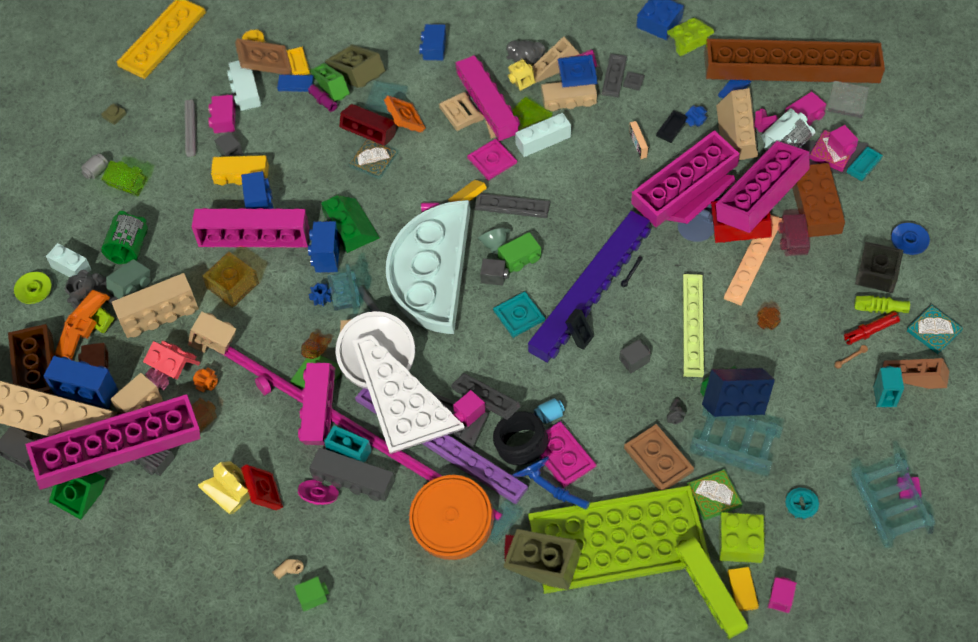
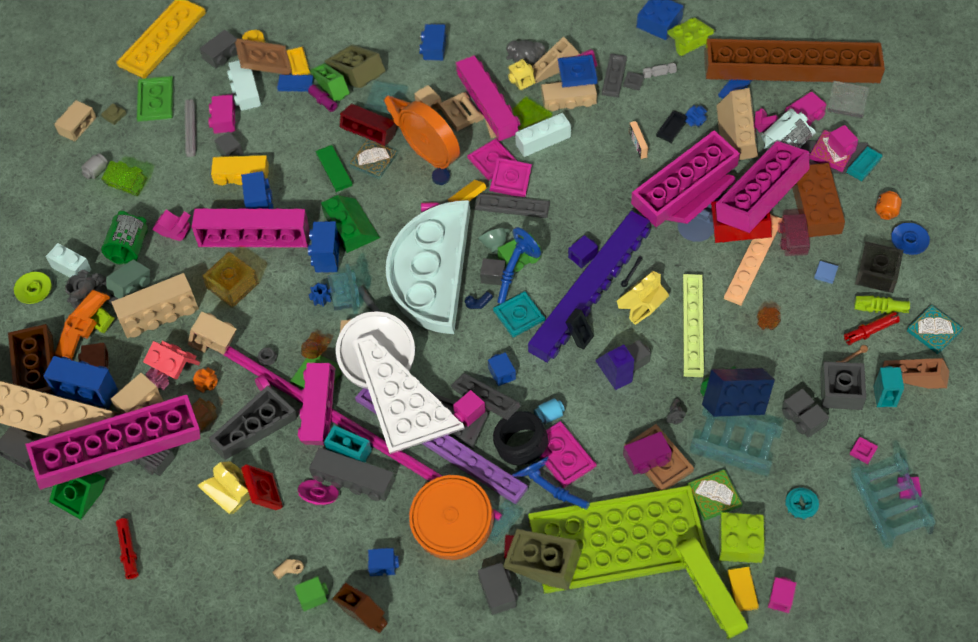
(75, 120): none -> tan brick
(129, 568): none -> red pin
(155, 98): none -> bright green tile
(172, 226): none -> dark pink brick
(219, 49): none -> dark grey brick
(255, 421): none -> dark grey wedge
(264, 353): none -> dark grey plate
(334, 168): none -> green tile
(360, 607): none -> reddish brown hinge
(382, 561): none -> blue brick
(428, 97): none -> tan brick
(429, 134): none -> orange brick
(440, 176): none -> dark blue tile
(480, 303): none -> dark blue arm
(497, 588): none -> dark grey brick
(501, 369): none -> blue brick
(510, 177): none -> dark pink tile
(523, 245): none -> blue dish
(583, 251): none -> dark purple brick
(617, 366): none -> dark purple slope
(644, 295): none -> light yellow piece
(647, 453): none -> magenta brick
(659, 70): none -> light grey axle
(807, 419): none -> dark grey piece
(826, 272): none -> medium blue tile
(843, 385): none -> dark grey brick
(863, 450): none -> dark pink tile
(888, 205): none -> orange head

